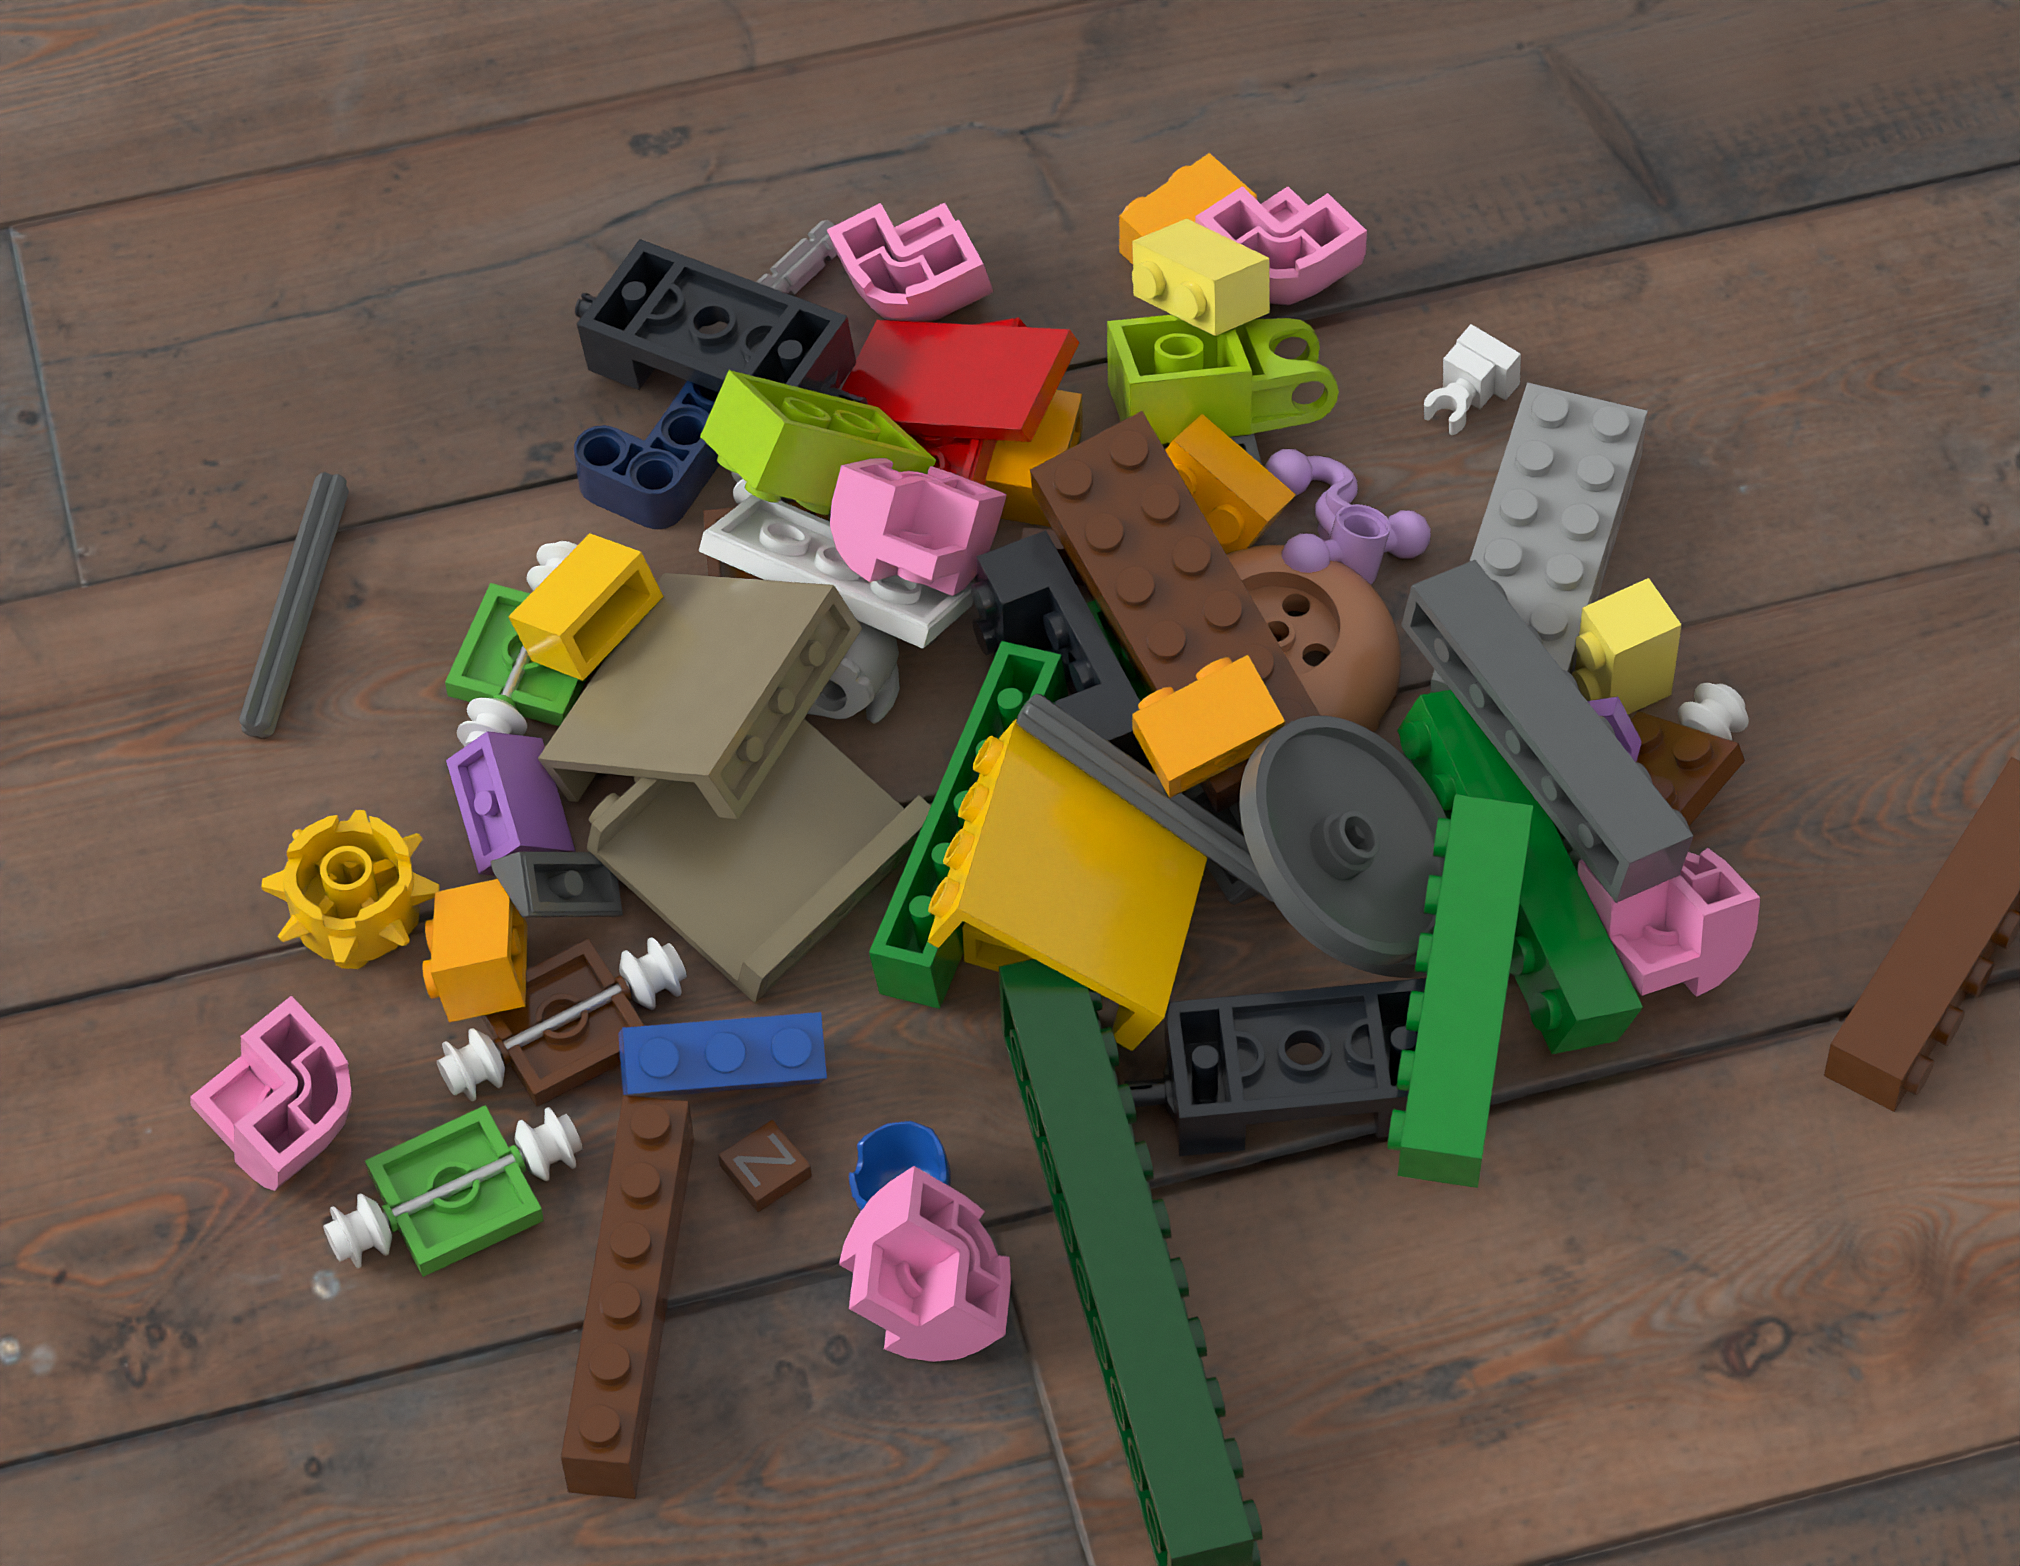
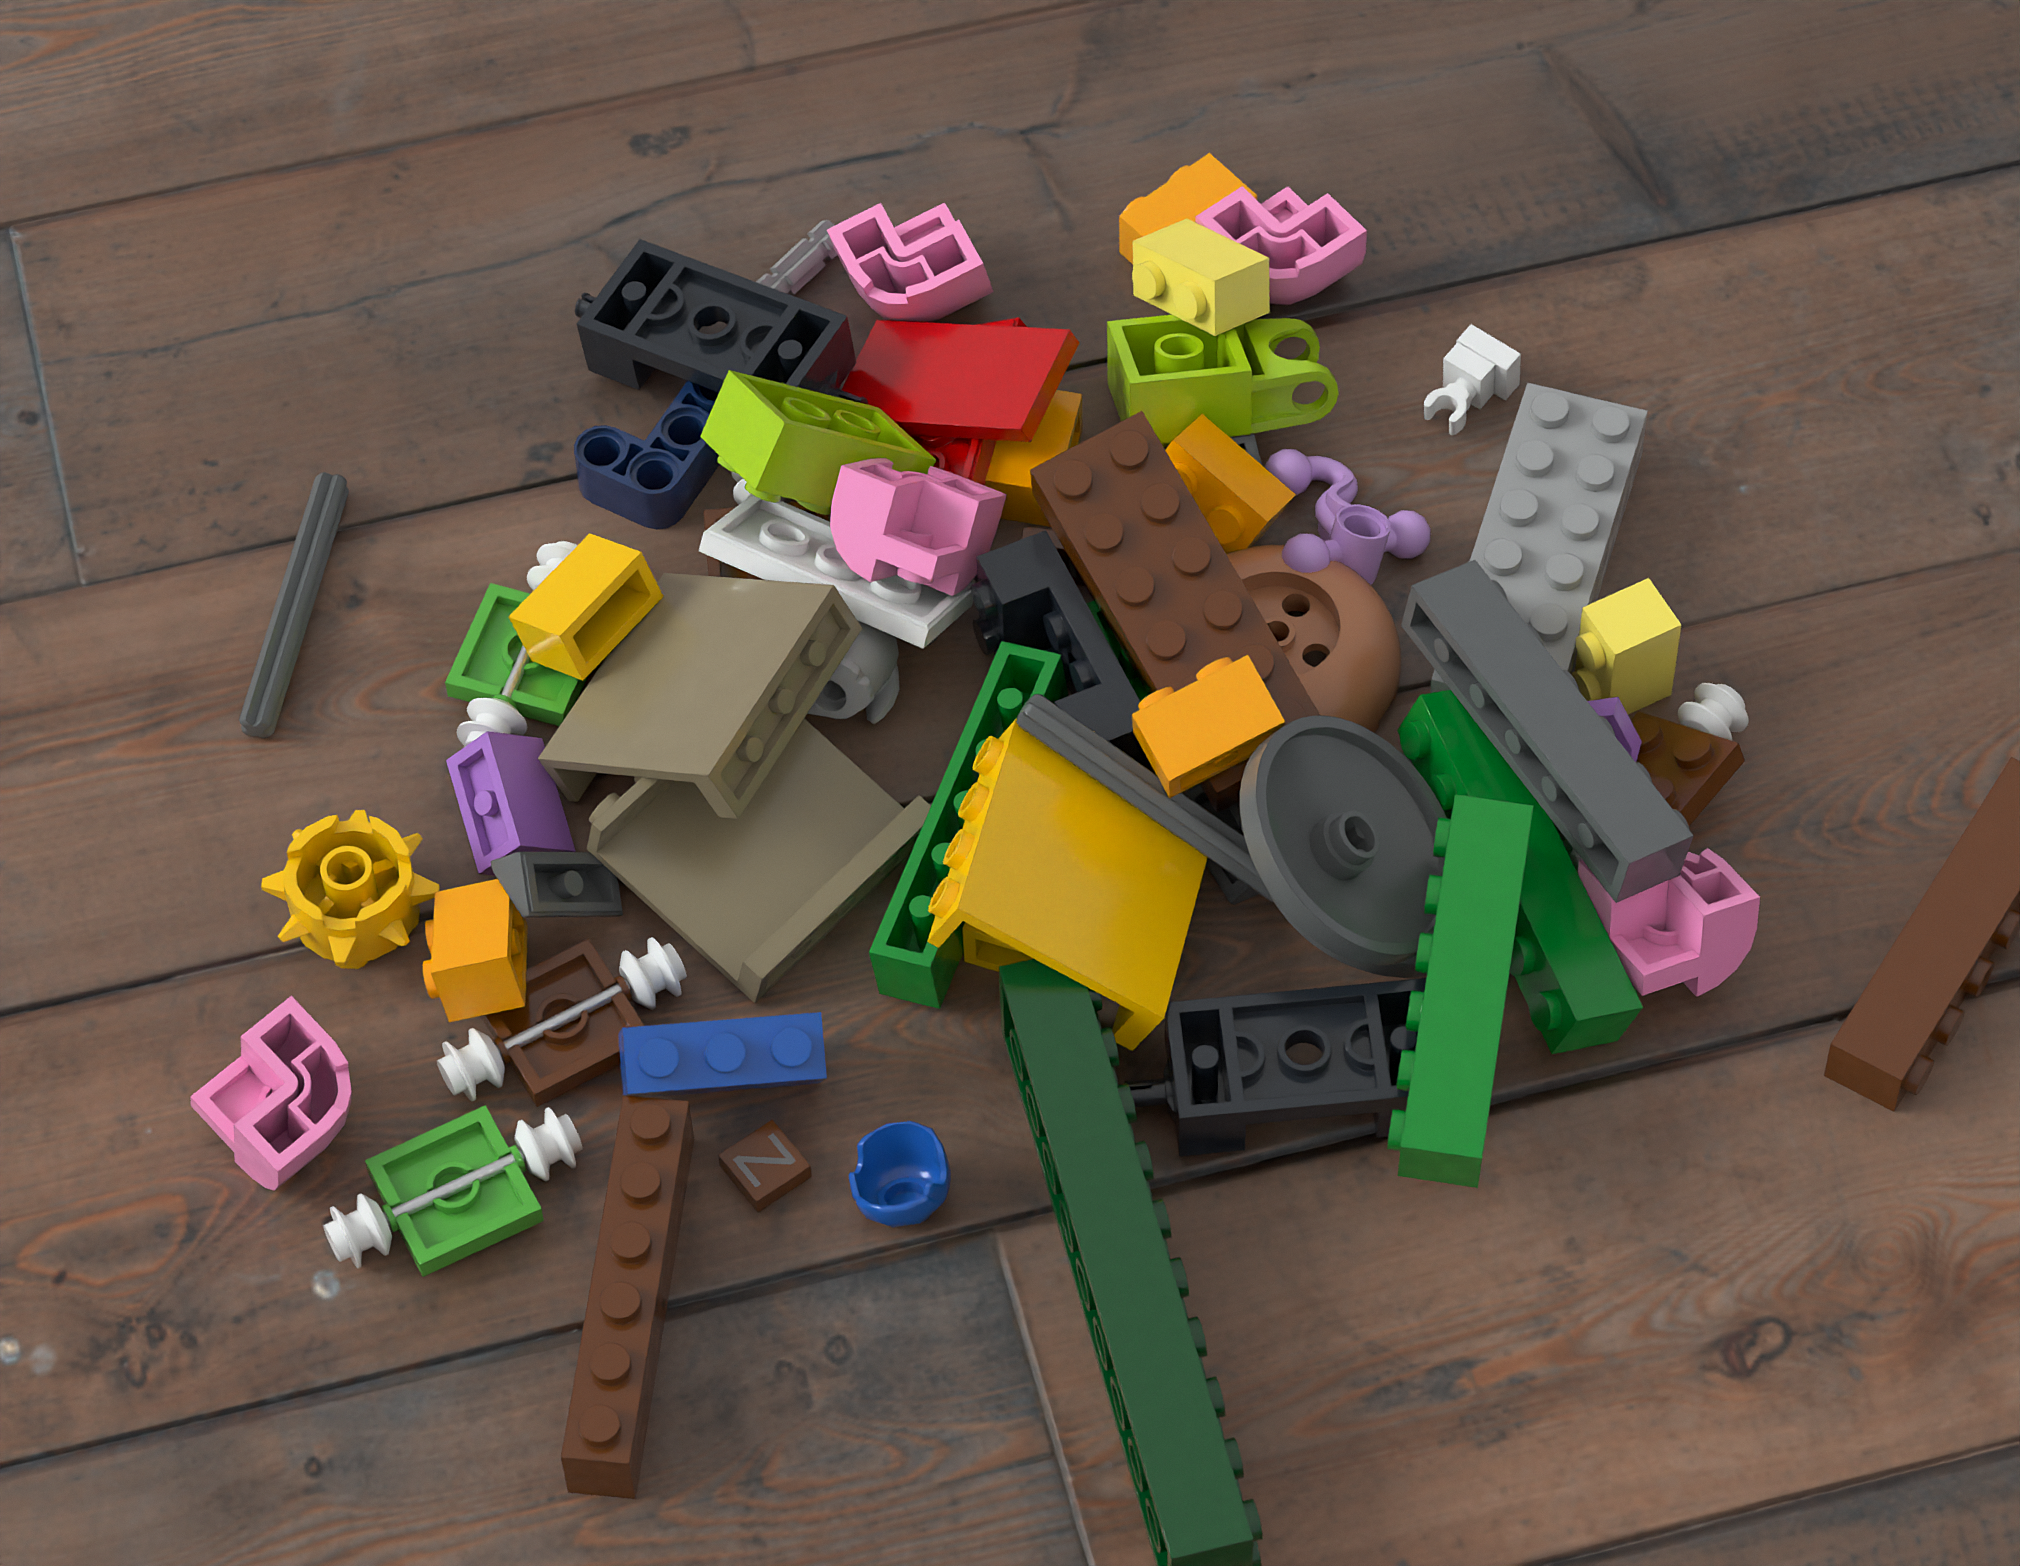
(927, 1270): bright pink brick -> none

